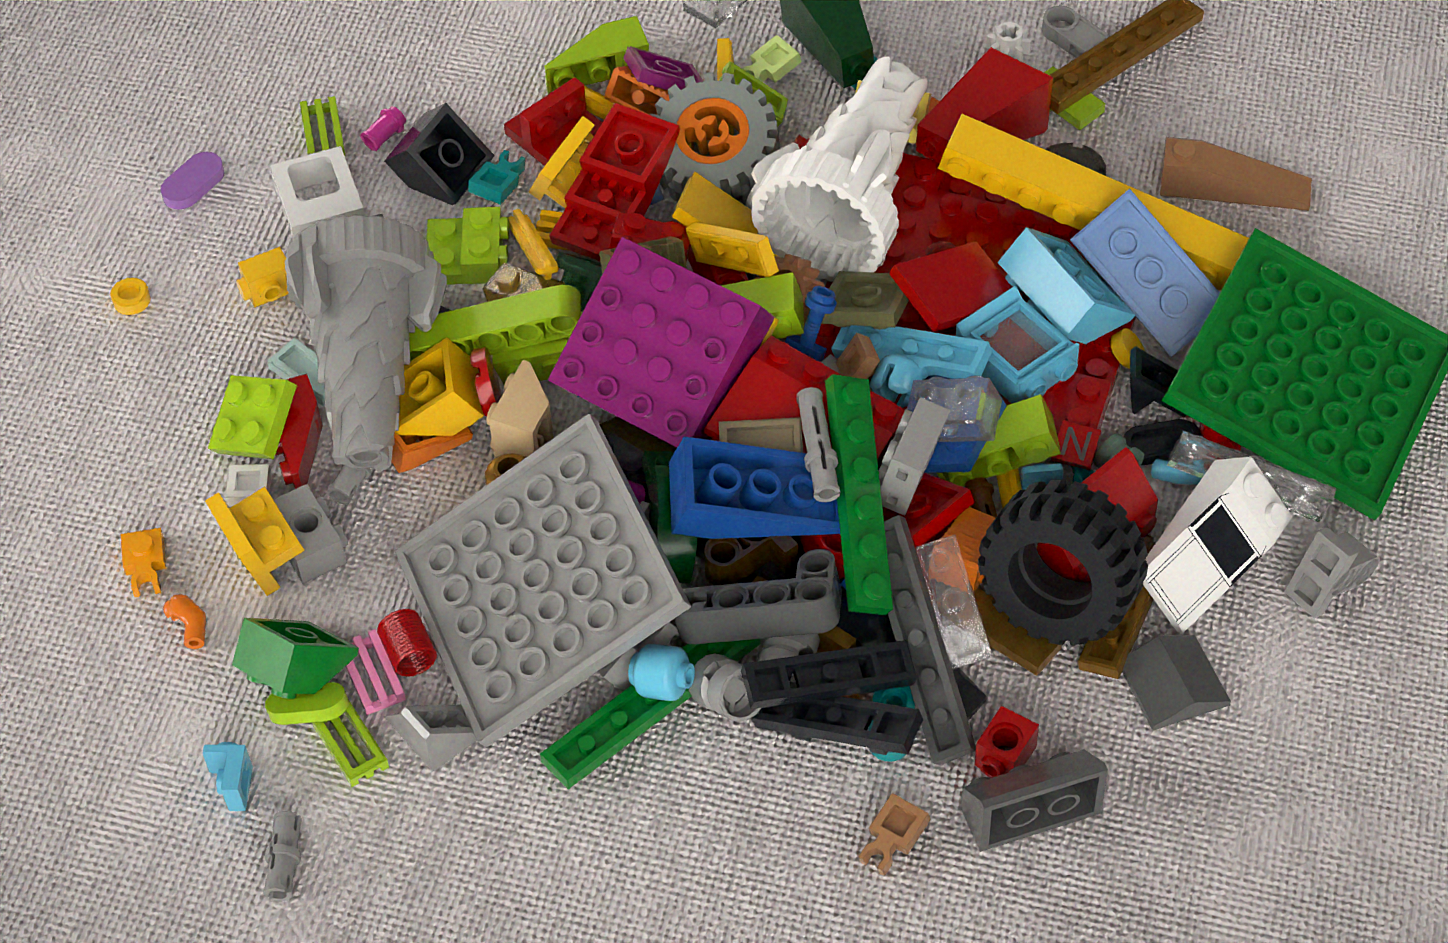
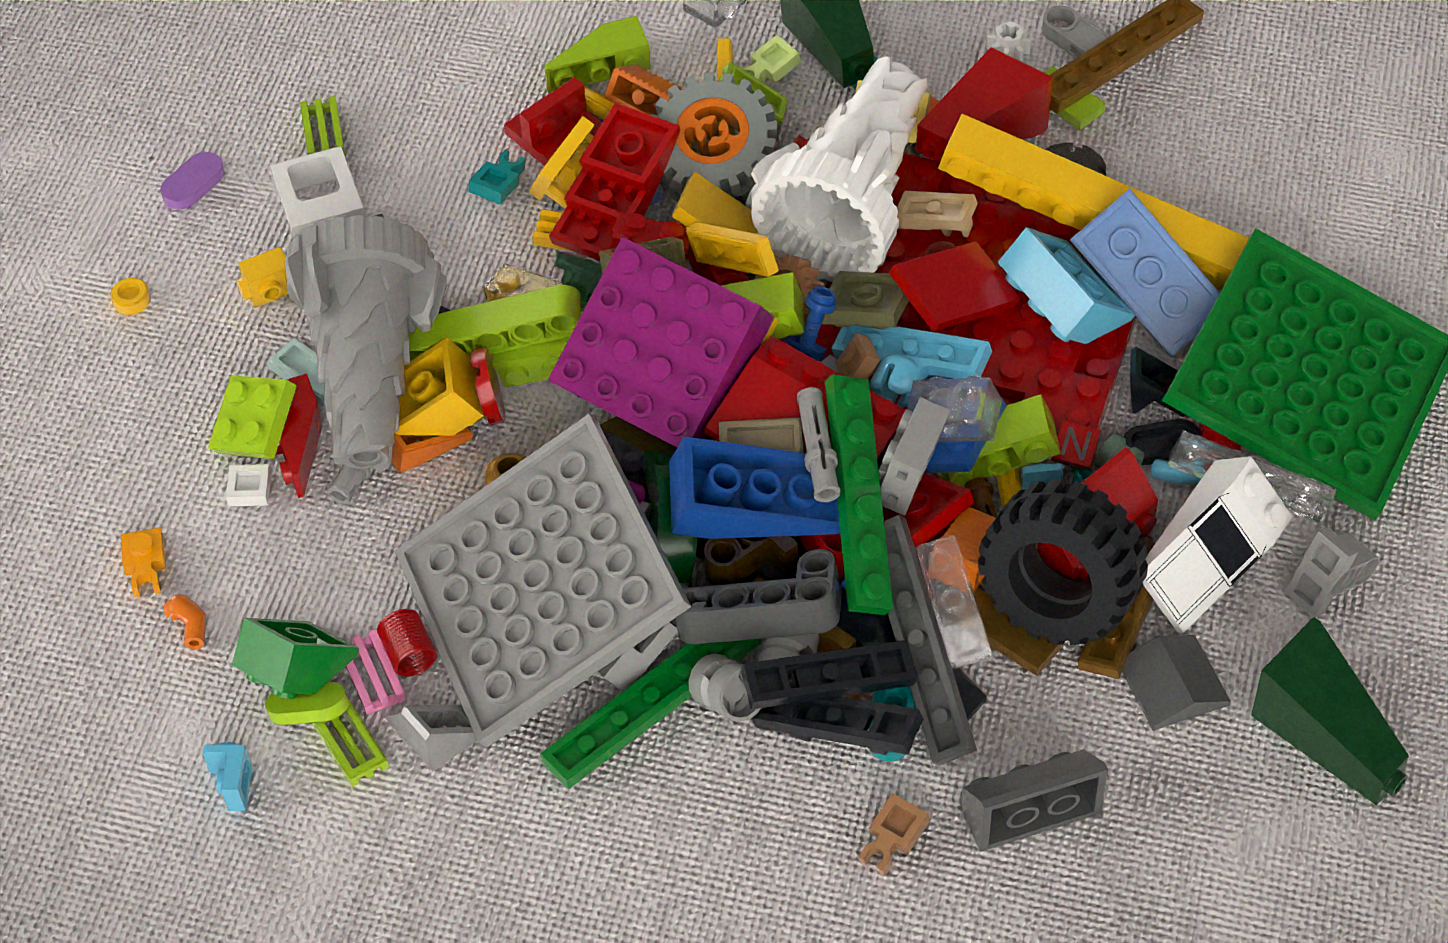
(257, 535): yellow bracket -> none
(282, 856): light grey pin -> none
(311, 525): light grey brick -> none
(383, 128): dark pink pin -> none
(439, 155): black slope -> none
(471, 245): lime plate -> none
(522, 416): tan slope -> none
(532, 245): yellow axle -> none
(659, 69): magenta tile -> none
(661, 672): medium azure head -> none
(936, 211): none -> tan plate
(1005, 730): red brick -> none
(1025, 347): medium azure window -> none
(1121, 346): yellow tile -> none
(1218, 174): medium nougat wedge -> none
(1327, 714): none -> dark green slope

